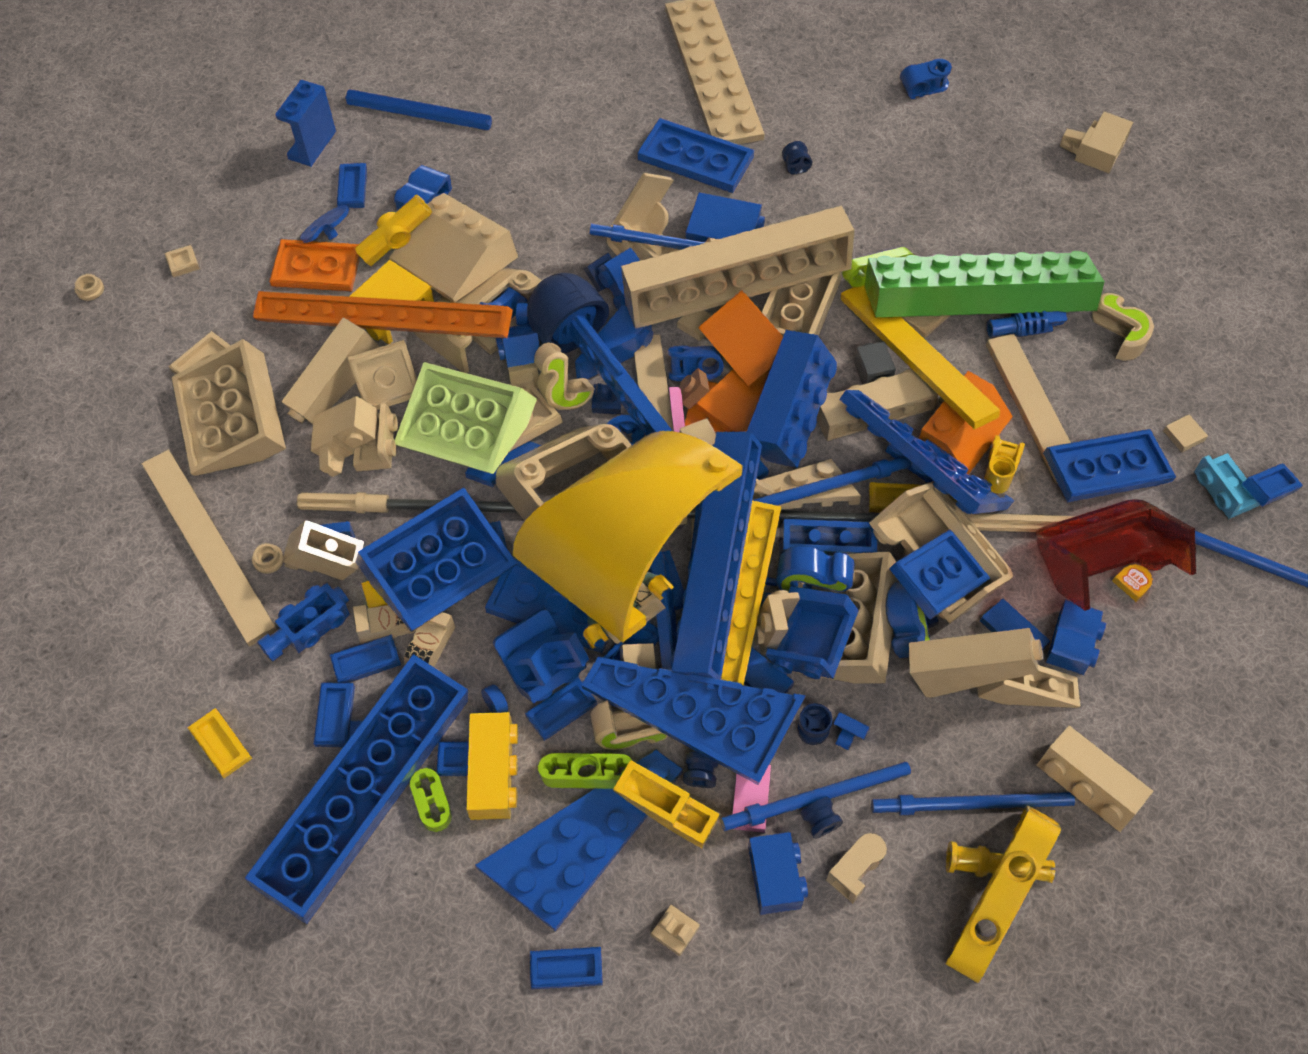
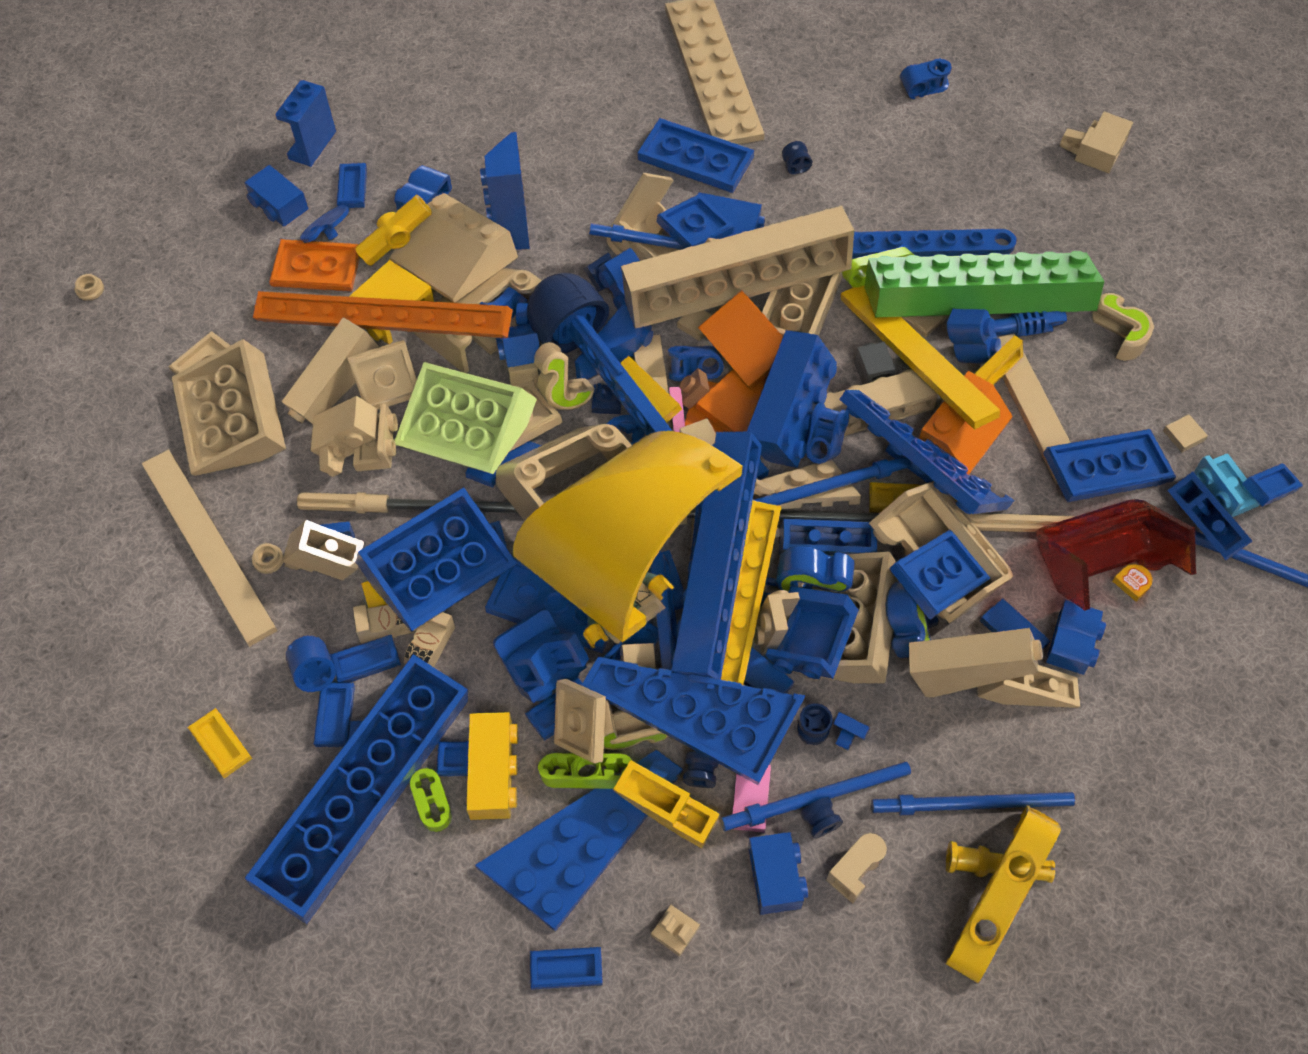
(182, 261): tan tile -> none
(276, 196): none -> blue brick
(306, 621): blue brick -> none
(310, 663): none -> blue piece
(418, 109): blue axle -> none
(494, 699): blue tile -> none
(505, 190): none -> blue slope
(580, 720): none -> tan tile
(660, 399): none -> yellow tile
(694, 222): none -> blue tile
(826, 427): none -> blue piece
(934, 242): none -> blue plate
(973, 335): none -> blue brick
(1002, 361): none -> yellow tile
(1002, 464): yellow piece -> none
(1094, 778): tan brick -> none
(1209, 516): none -> blue slope

